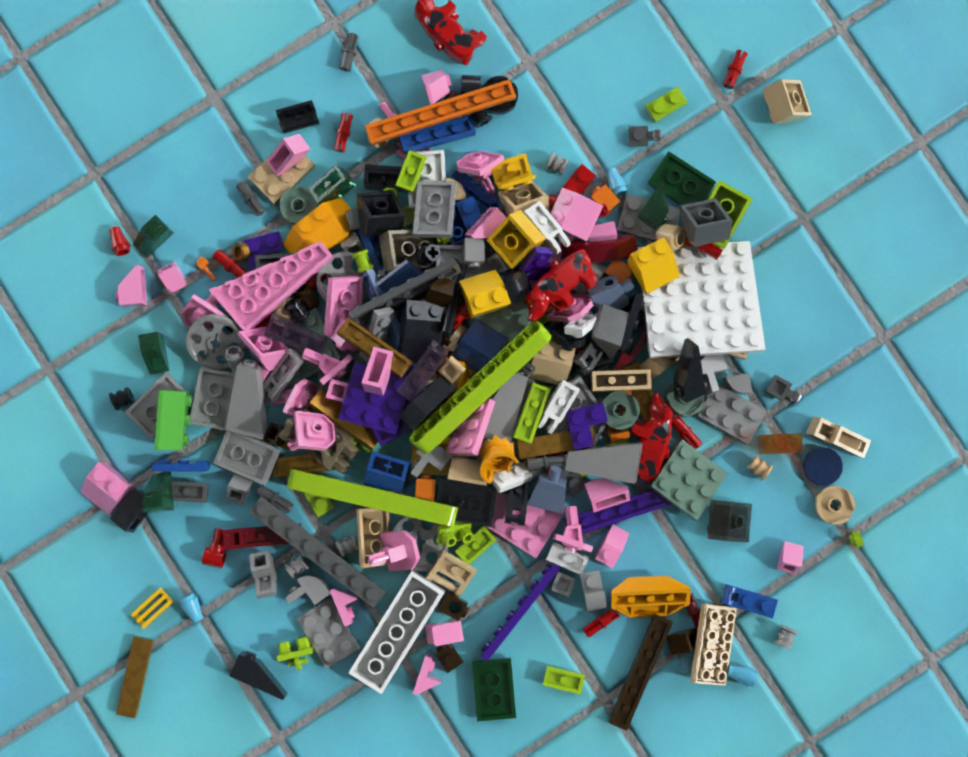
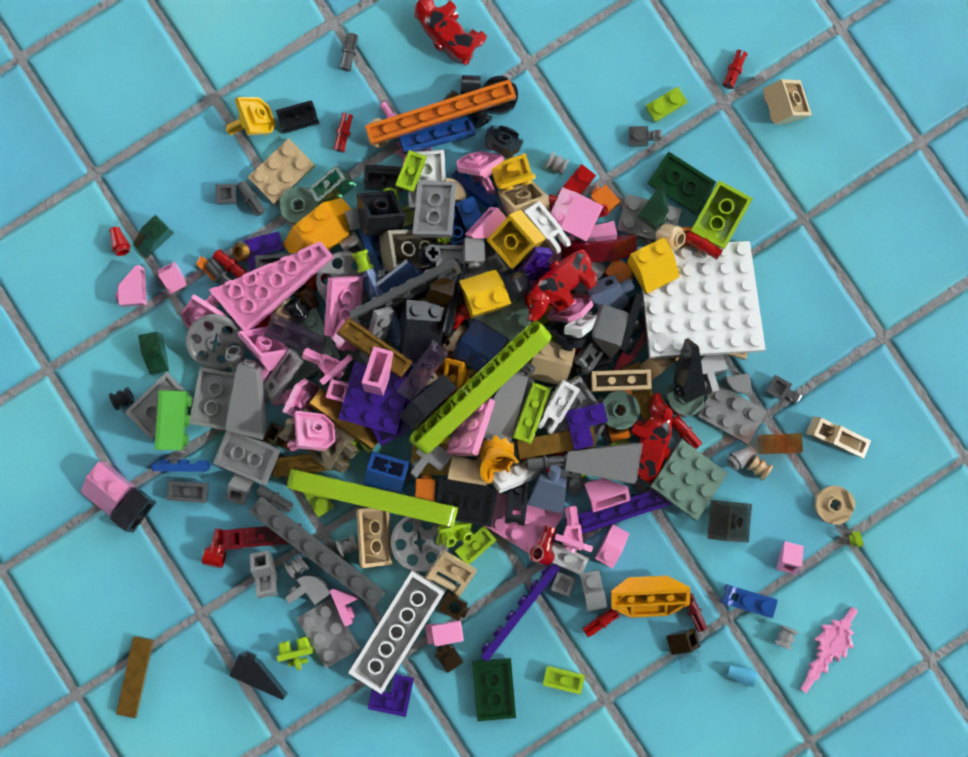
(139, 619): yellow tile -> none
(158, 494): clear green slope -> none
(191, 607): medium azure cone -> none
(218, 272): none -> dark grey axle
(226, 194): none -> dark grey plate
(254, 117): none -> yellow piece
(287, 154): bright pink slope -> none
(397, 700): none -> dark purple plate
(398, 551): bright pink piece -> none
(424, 680): bright pink slope -> none
(436, 85): bright pink slope -> none
(452, 369): tan tile -> none
(503, 141): none -> black plate
(542, 552): none -> red pin
(616, 183): medium azure cone -> none
(640, 672): dark brown plate -> none
(705, 222): dark grey slope -> none
(713, 644): tan tile -> none
(740, 458): none -> light grey cone
(822, 466): dark blue tile -> none
(833, 643): none -> bright pink piece

